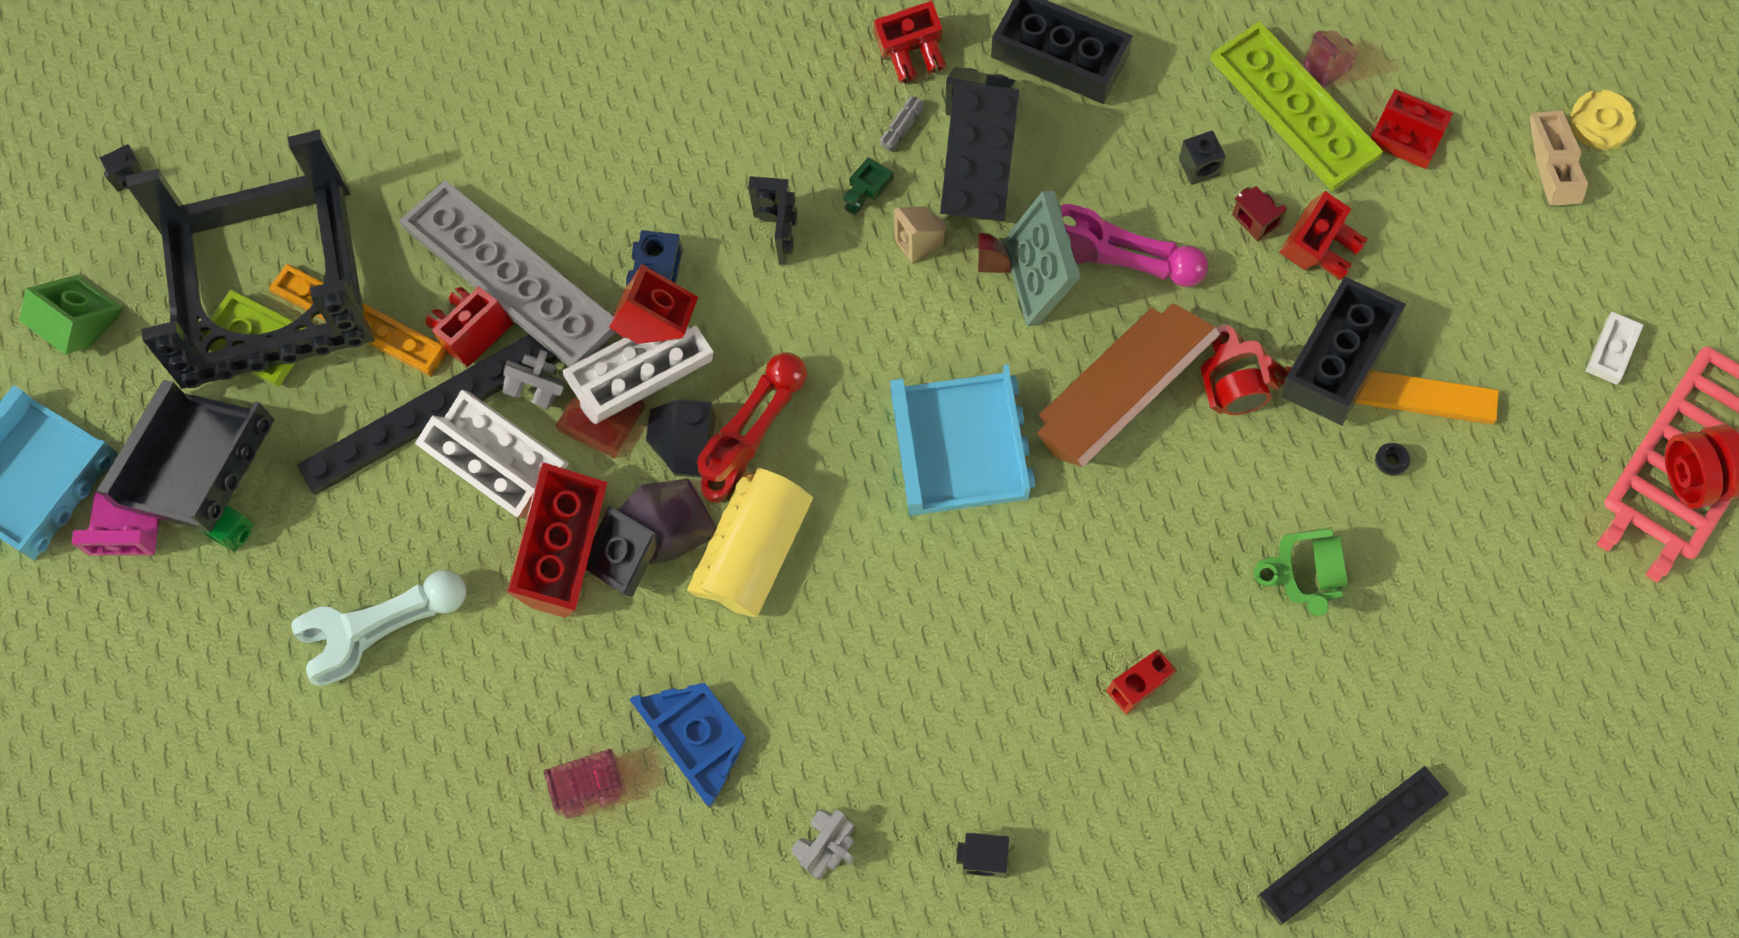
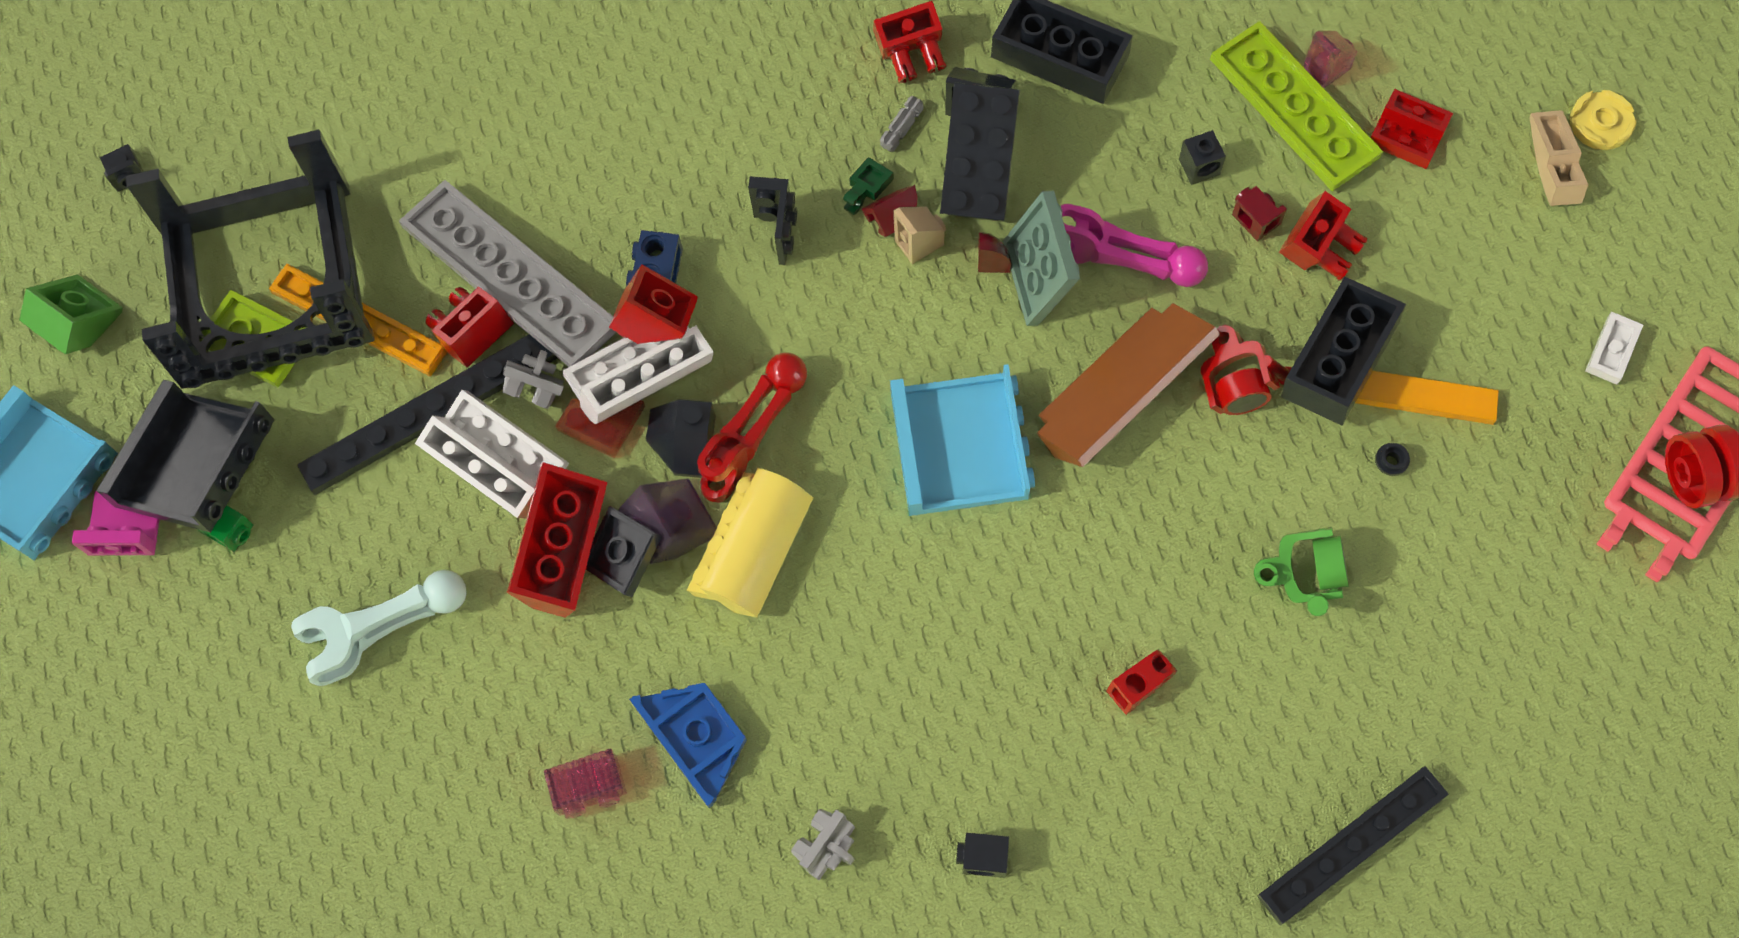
(883, 209): none -> dark red brick

